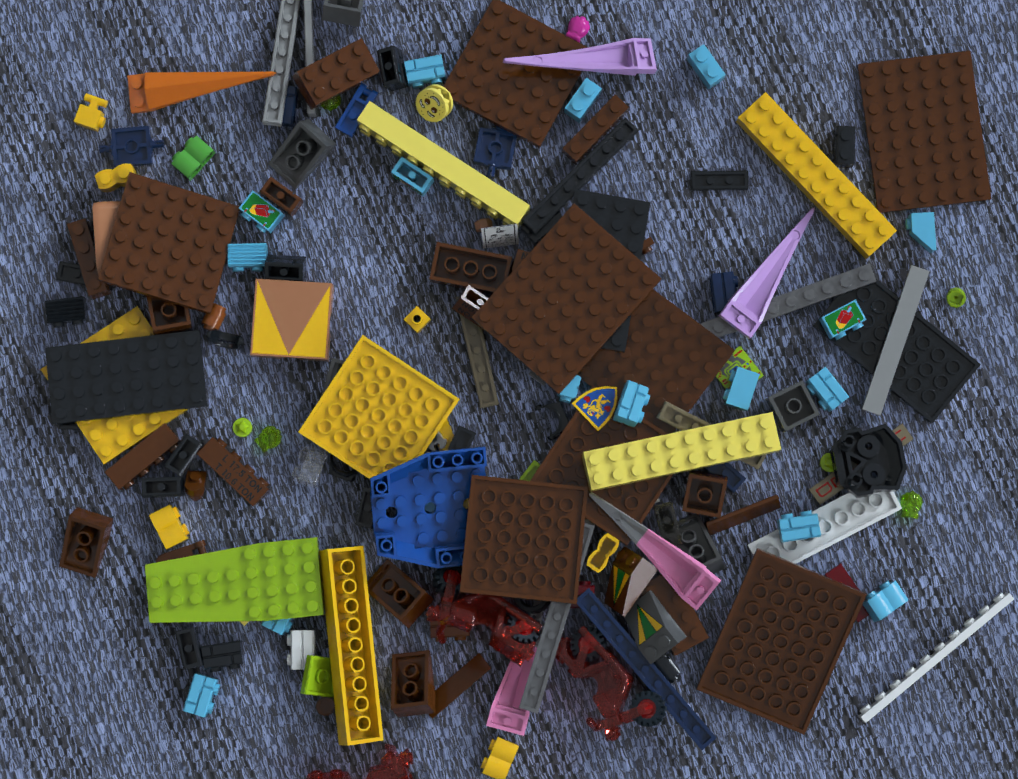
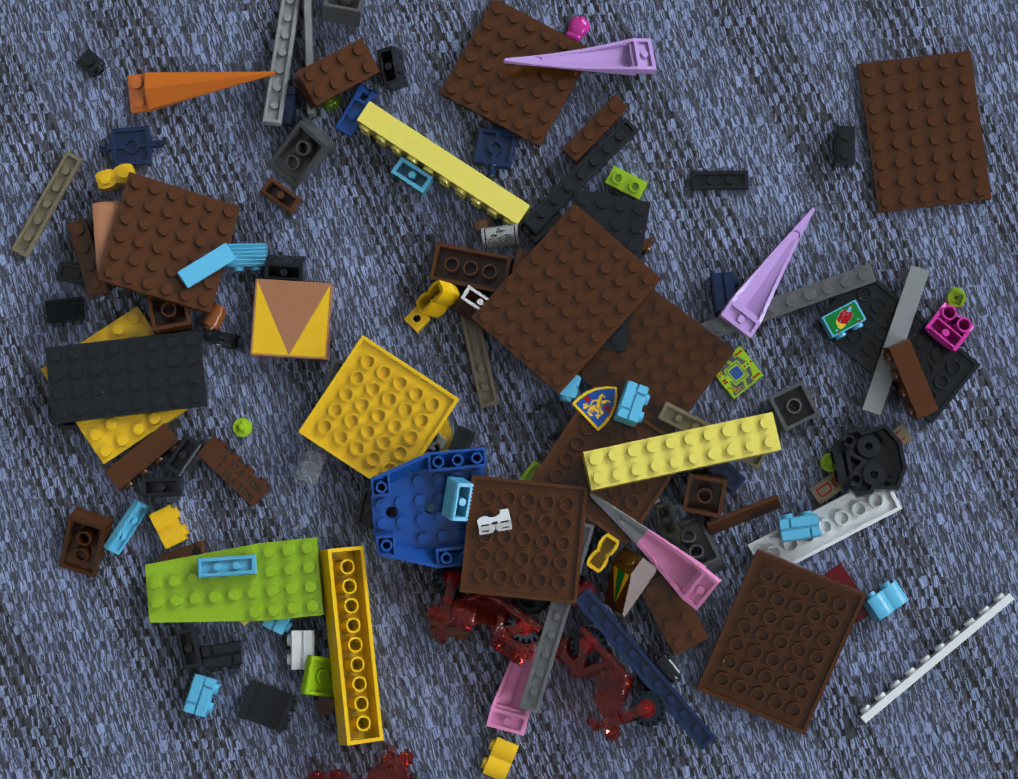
(47, 204): none -> dark tan tile
(90, 116): yellow brick -> none
(91, 63): none -> black bracket
(126, 526): none -> medium azure tile
(192, 158): bright green brick -> none
(195, 484): reddish brown plate -> none
(206, 266): none -> medium azure tile
(227, 566): none -> medium azure tile
(261, 212): brick -> none
(267, 706): none -> black panel
(269, 438): clear neon green animal -> none
(348, 476): black helmet -> none
(398, 593): reddish brown slope -> none
(412, 684): reddish brown slope -> none
(425, 71): medium azure brick -> none
(434, 103): light yellow head -> none
(437, 299): none -> yellow brick
(457, 499): none -> medium azure brick
(459, 683): reddish brown slope -> none
(503, 516): none -> white piece
(582, 100): medium azure brick -> none
(626, 183): none -> lime brick
(653, 627): dark grey slope -> none
(706, 66): medium azure brick -> none
(741, 388): medium azure brick -> none
(815, 175): yellow brick -> none
(826, 389): medium azure brick -> none
(910, 379): none -> reddish brown brick
(911, 504): clear neon green animal -> none
(922, 229): medium azure slope -> none
(949, 327): none -> dark pink slope

